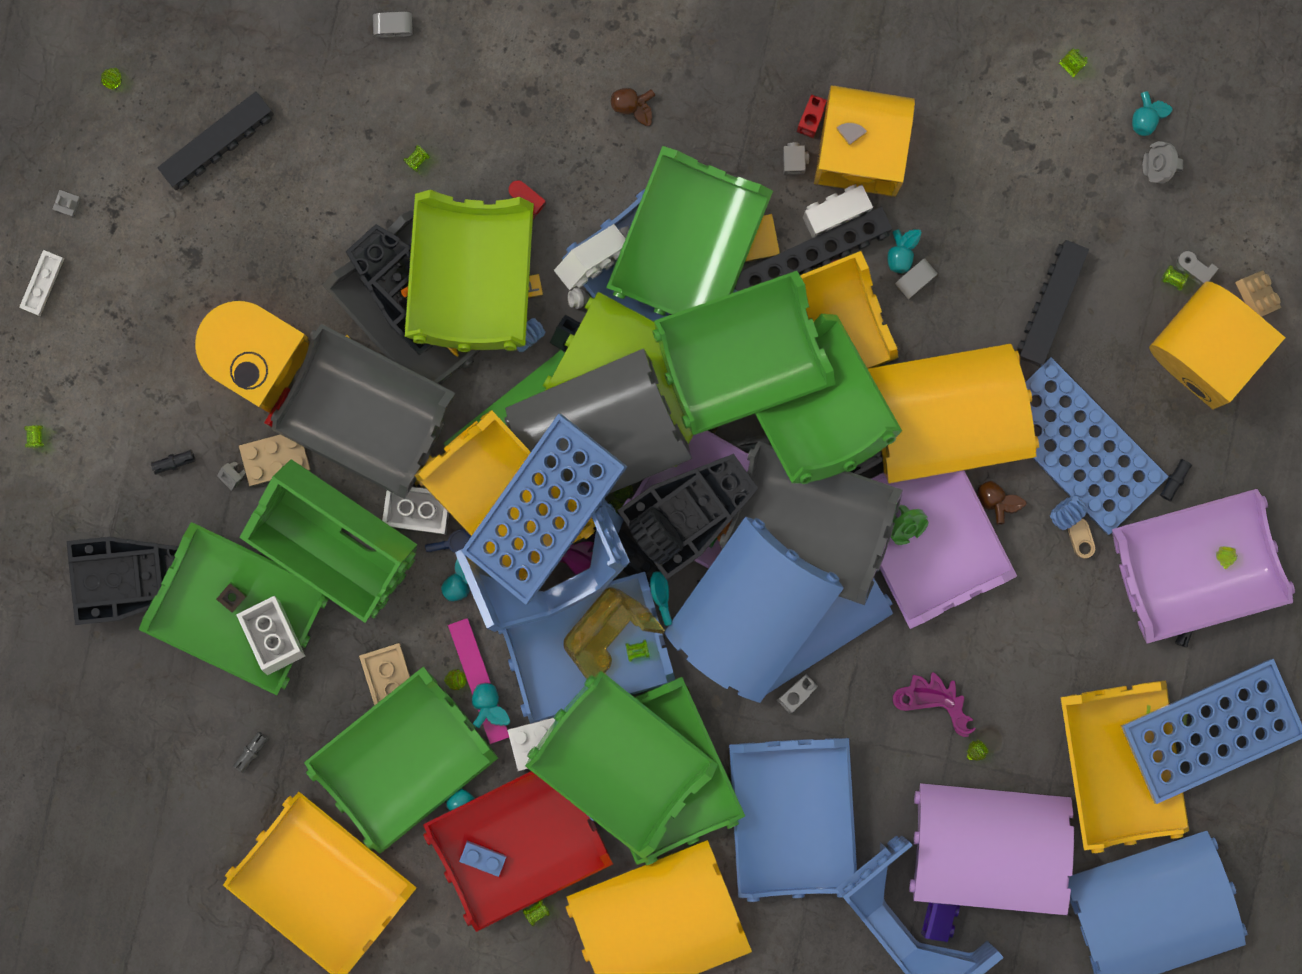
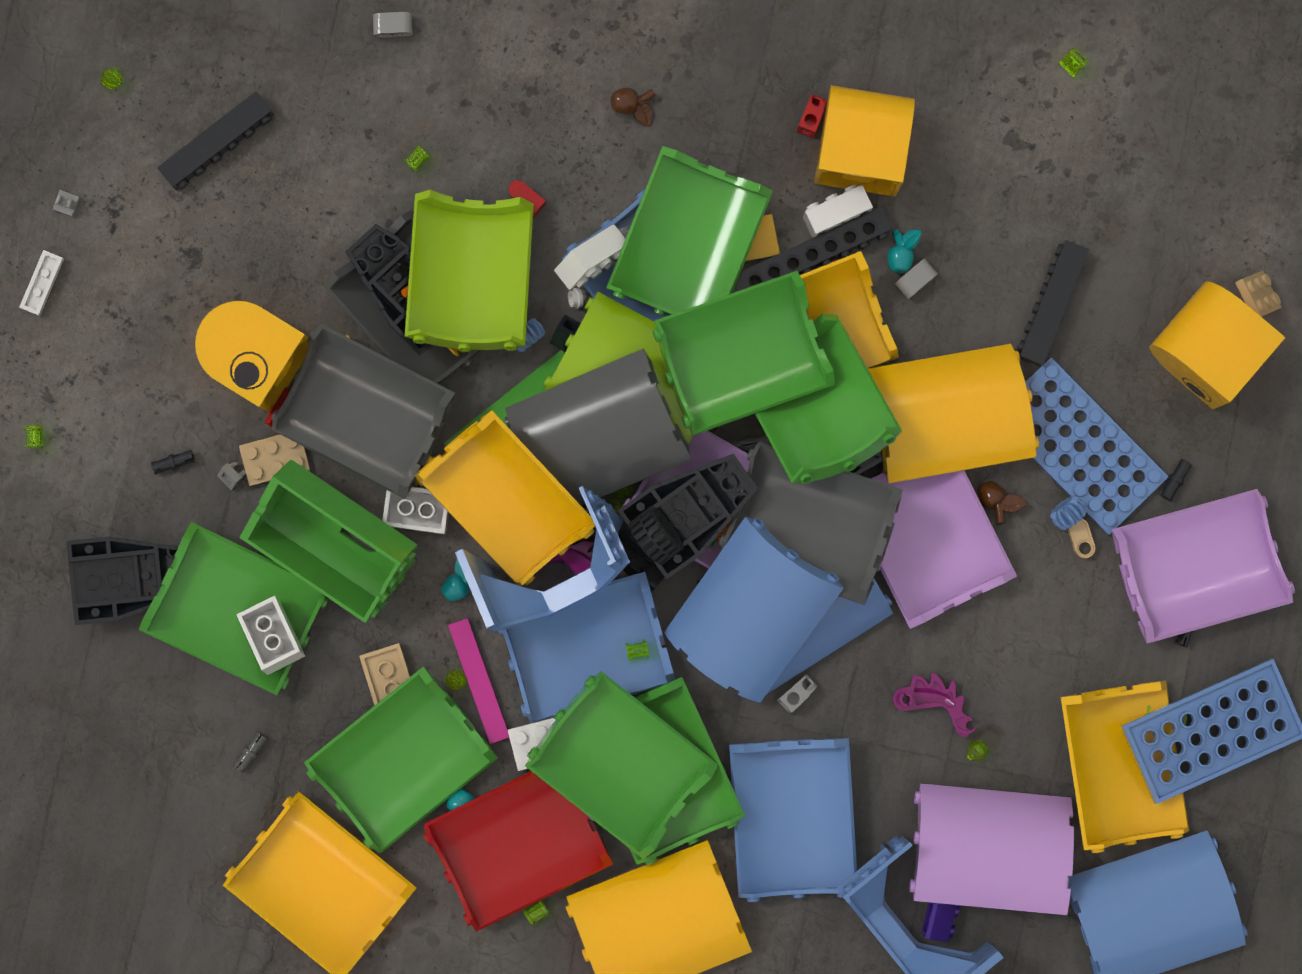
(224, 600): dark brown plate -> none
(455, 542): dark blue piece -> none
(482, 858): medium blue plate -> none
(486, 700): teal piece -> none
(534, 286): yellow tile -> none
(574, 521): medium blue piece -> none
(601, 625): clear yellow windscreen -> none
(660, 593): teal piece -> none
(794, 158): light grey brick -> none
(851, 132): light grey tile -> none
(909, 524): bright green tile -> none
(1147, 117): teal piece -> none
(1161, 162): light grey tile -> none
(1174, 277): clear neon green bush -> none
(1197, 271): light grey leg -> none
(1226, 556): clear neon green plate -> none

